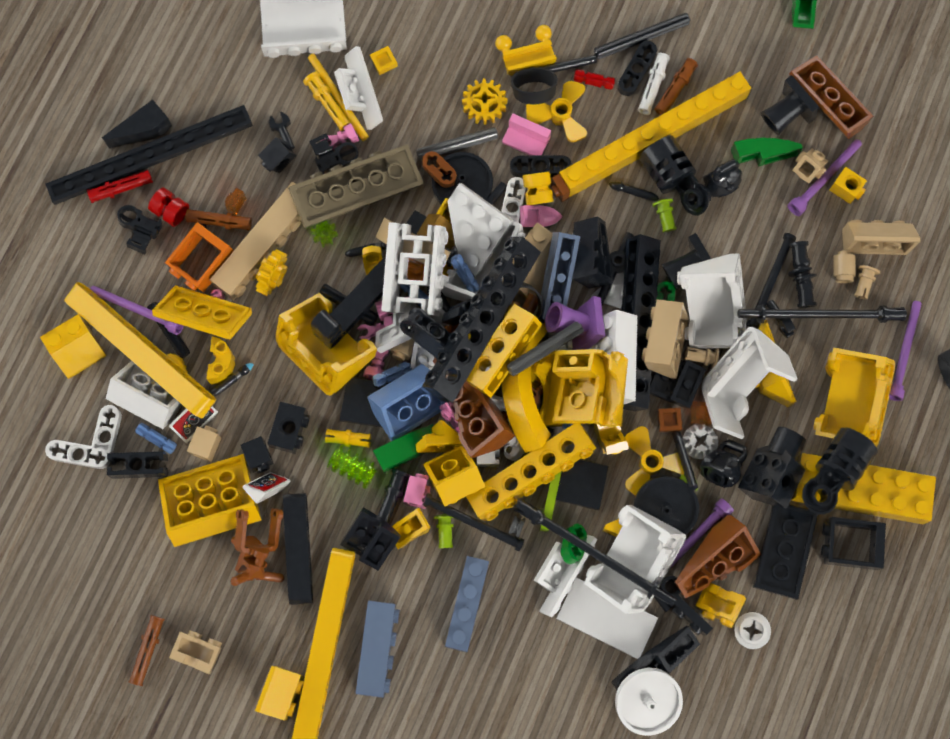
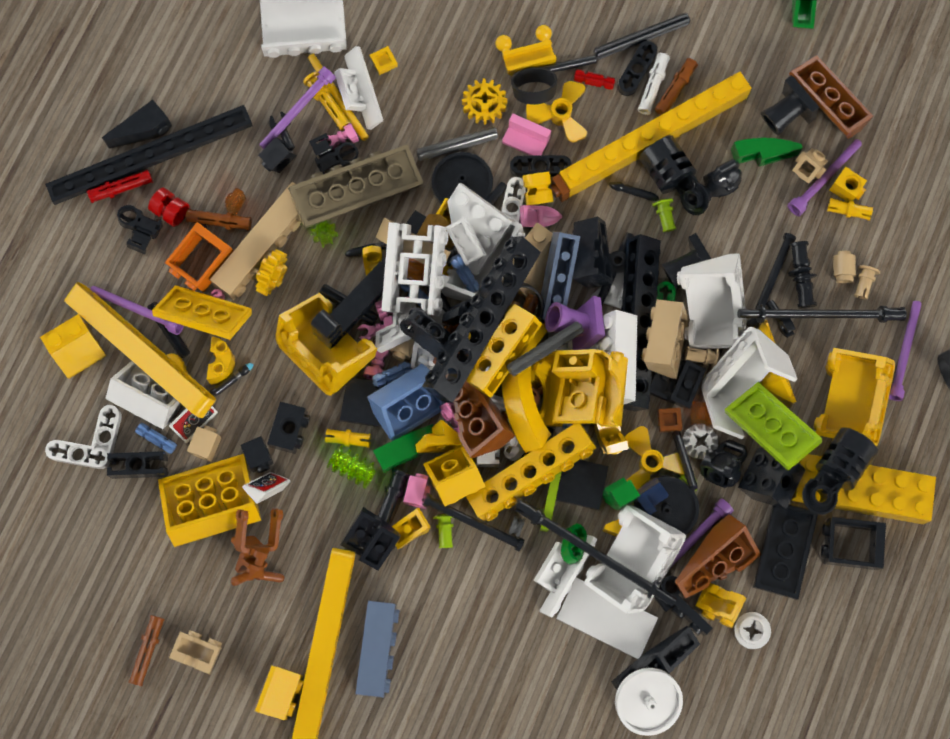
(297, 549): black beam -> none
(325, 76): none -> medium lavender piece
(442, 166): dark orange beam -> none
(465, 241): none -> white plate
(467, 604): sand blue brick -> none
(620, 493): none -> green slope
(651, 495): none -> dark blue panel
(773, 426): none -> lime plate
(850, 209): none -> yellow pin
(879, 237): tan slope -> none

